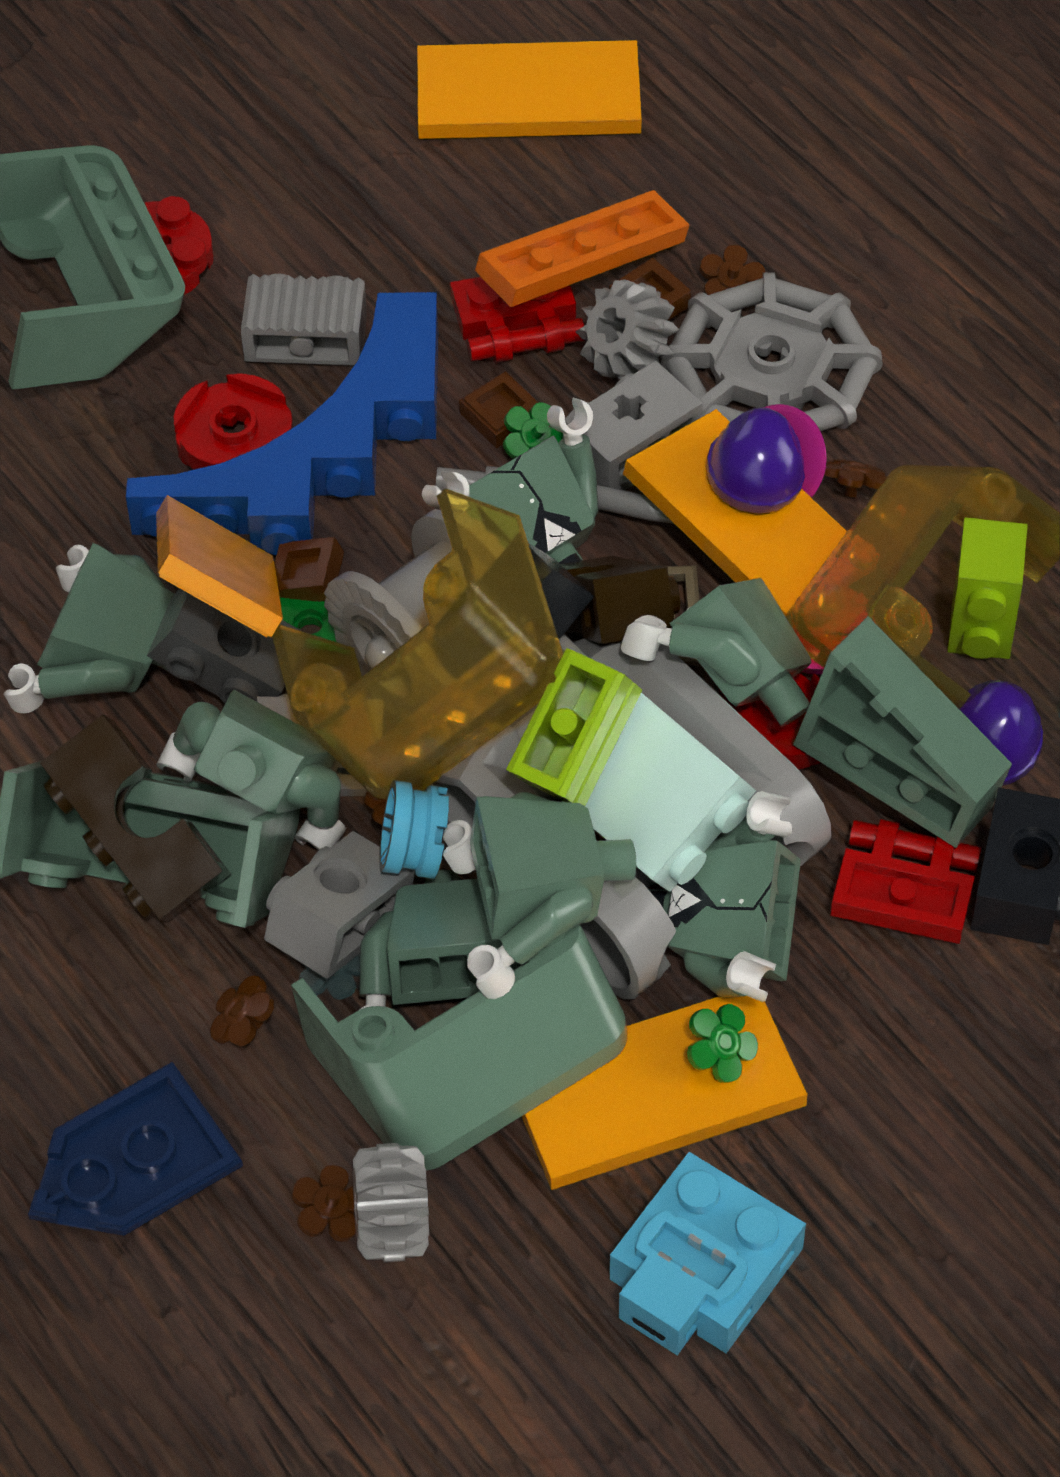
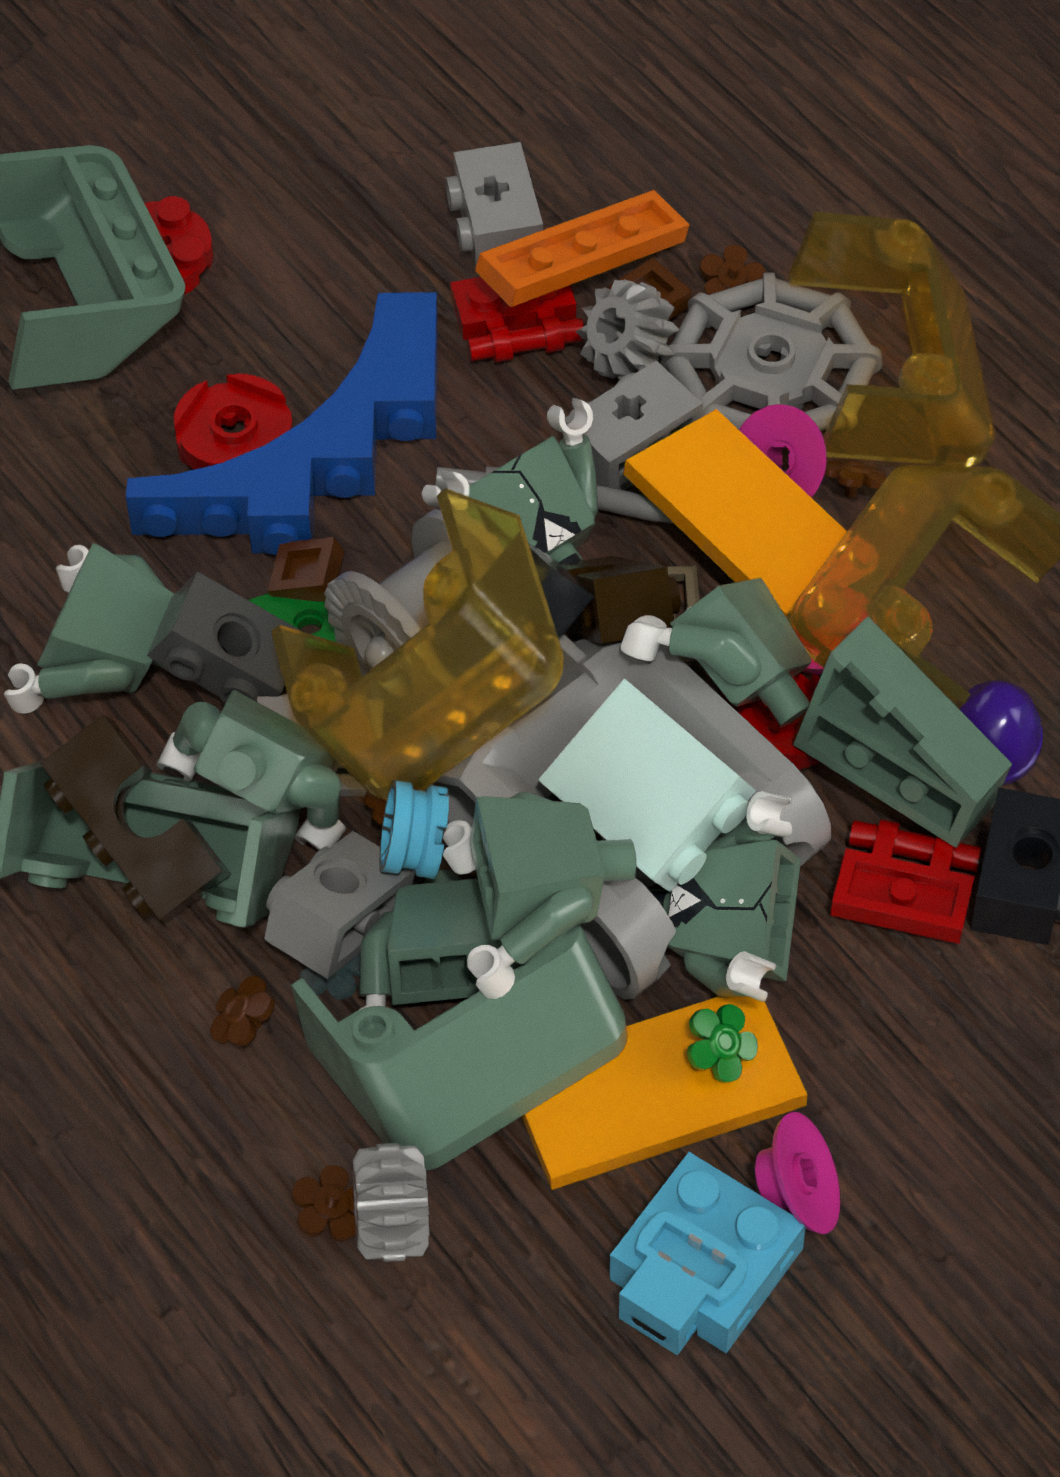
(132, 1157): dark blue tile -> none
(217, 567): light orange tile -> none
(304, 319): light grey brick -> none
(489, 405): reddish brown tile -> none
(493, 197): none -> light grey brick
(527, 429): green plant -> none
(528, 89): light orange tile -> none
(574, 728): lime brick -> none
(756, 462): dark purple hat -> none
(800, 1174): none -> dark pink piece
(942, 397): none -> clear yellow windscreen
(987, 588): lime brick -> none

